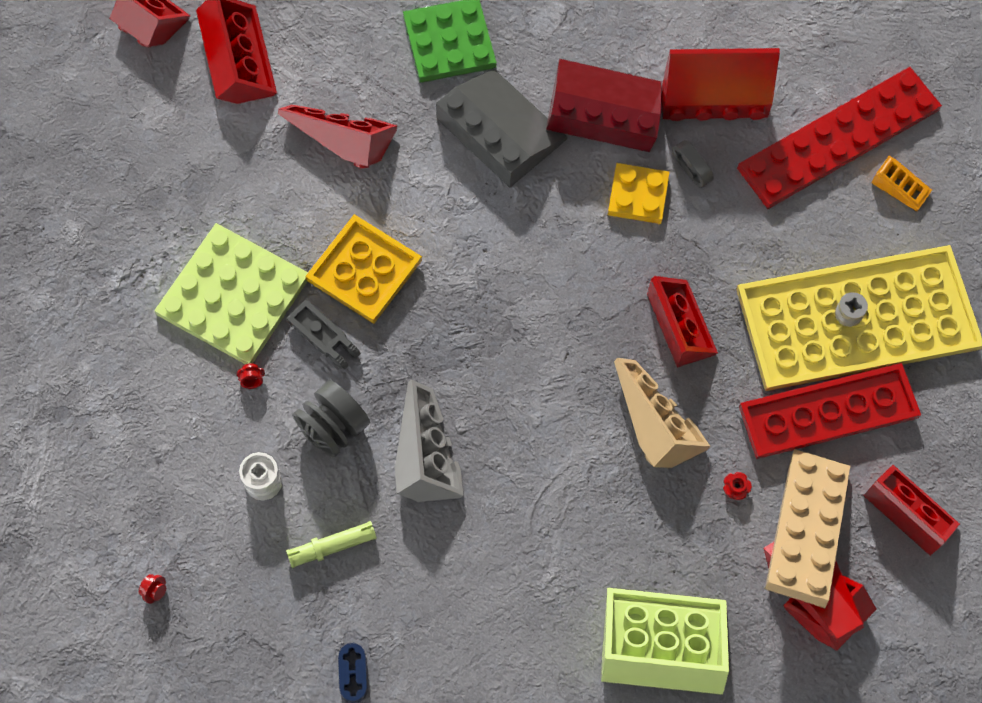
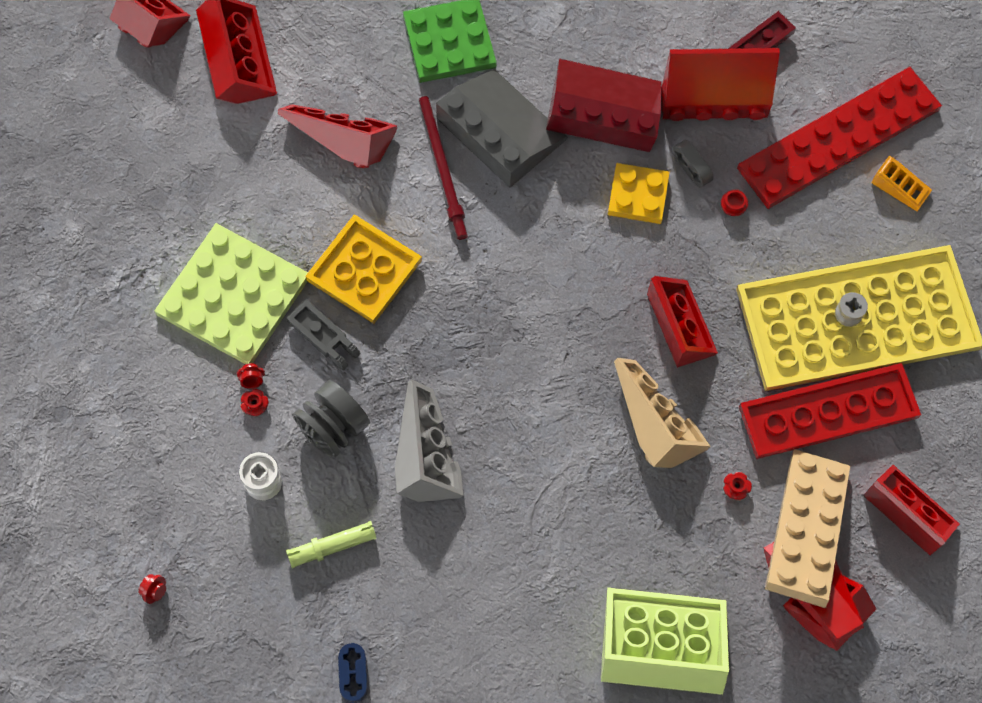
(254, 409): none -> red plate
(455, 211): none -> dark red bar
(734, 203): none -> red plate
(767, 34): none -> dark red plate

